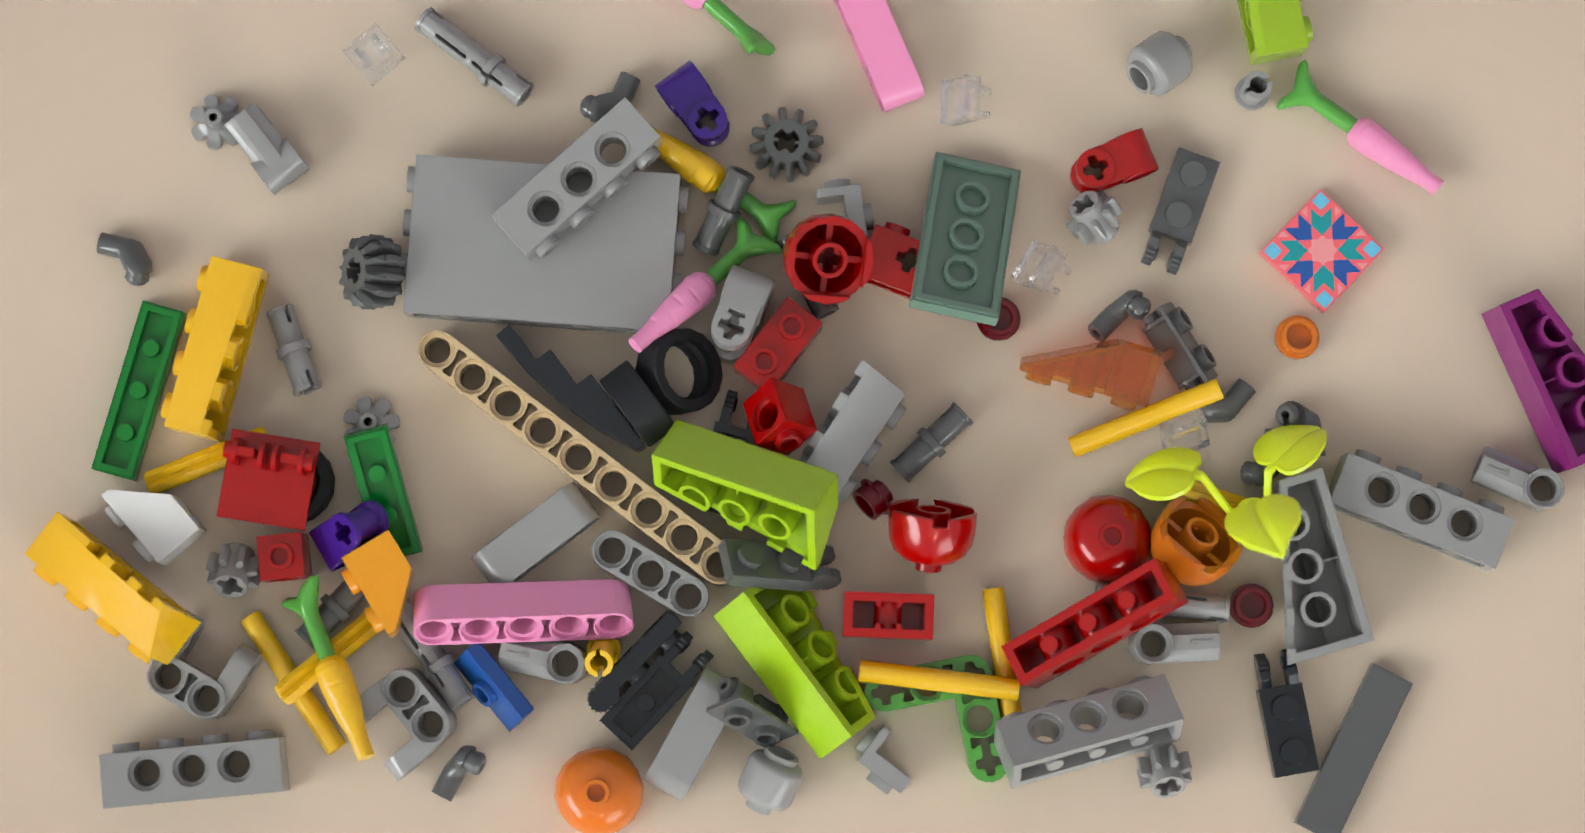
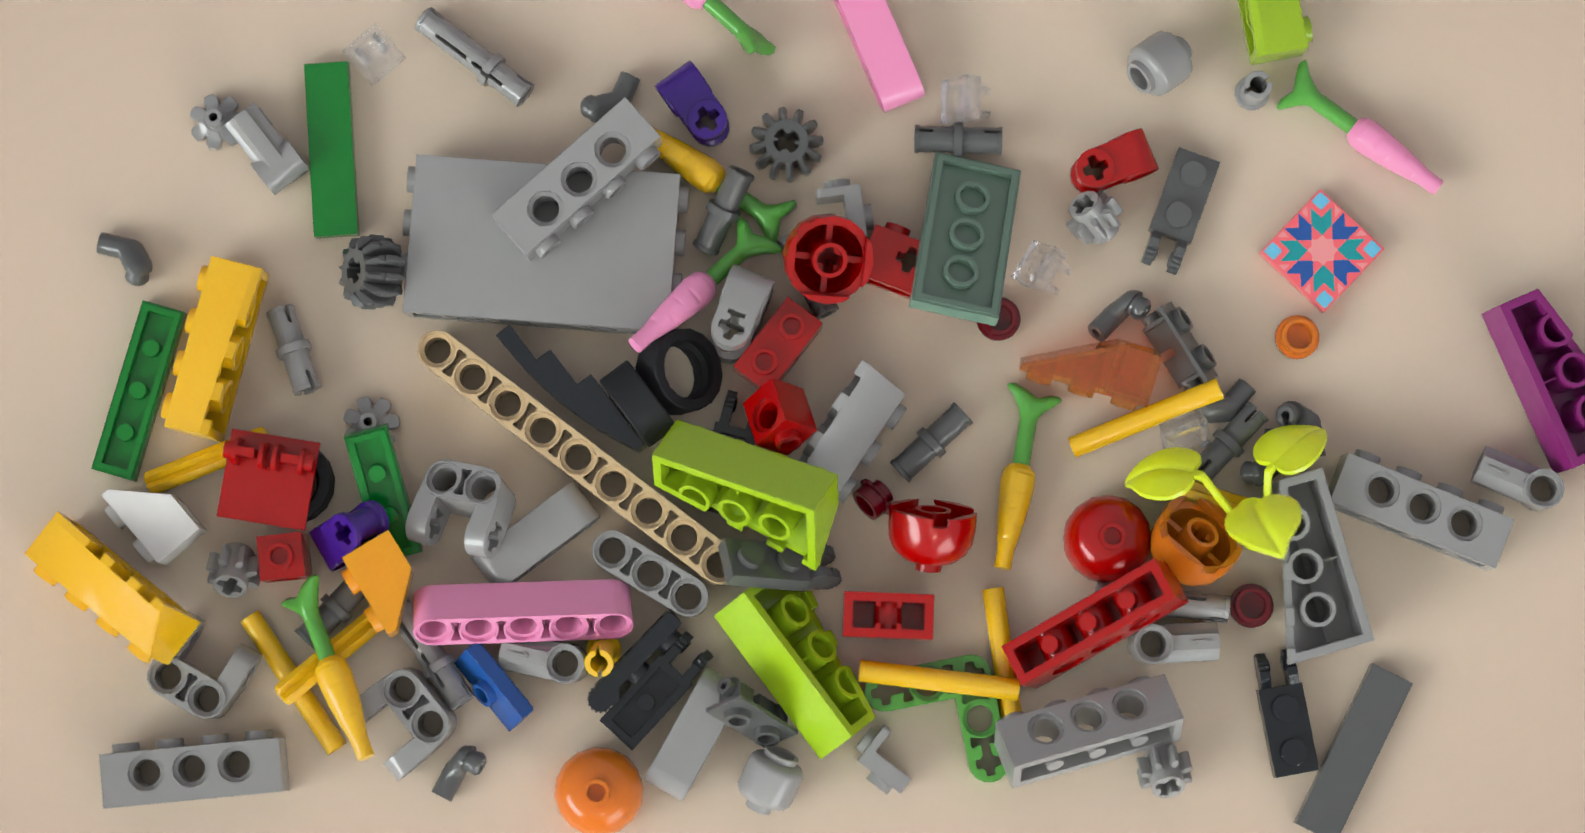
(331, 150): none -> green tile
(466, 498): none -> light grey piece
(958, 139): none -> dark grey pin
(1018, 477): none -> yellow piece
(1231, 439): none -> dark grey pin

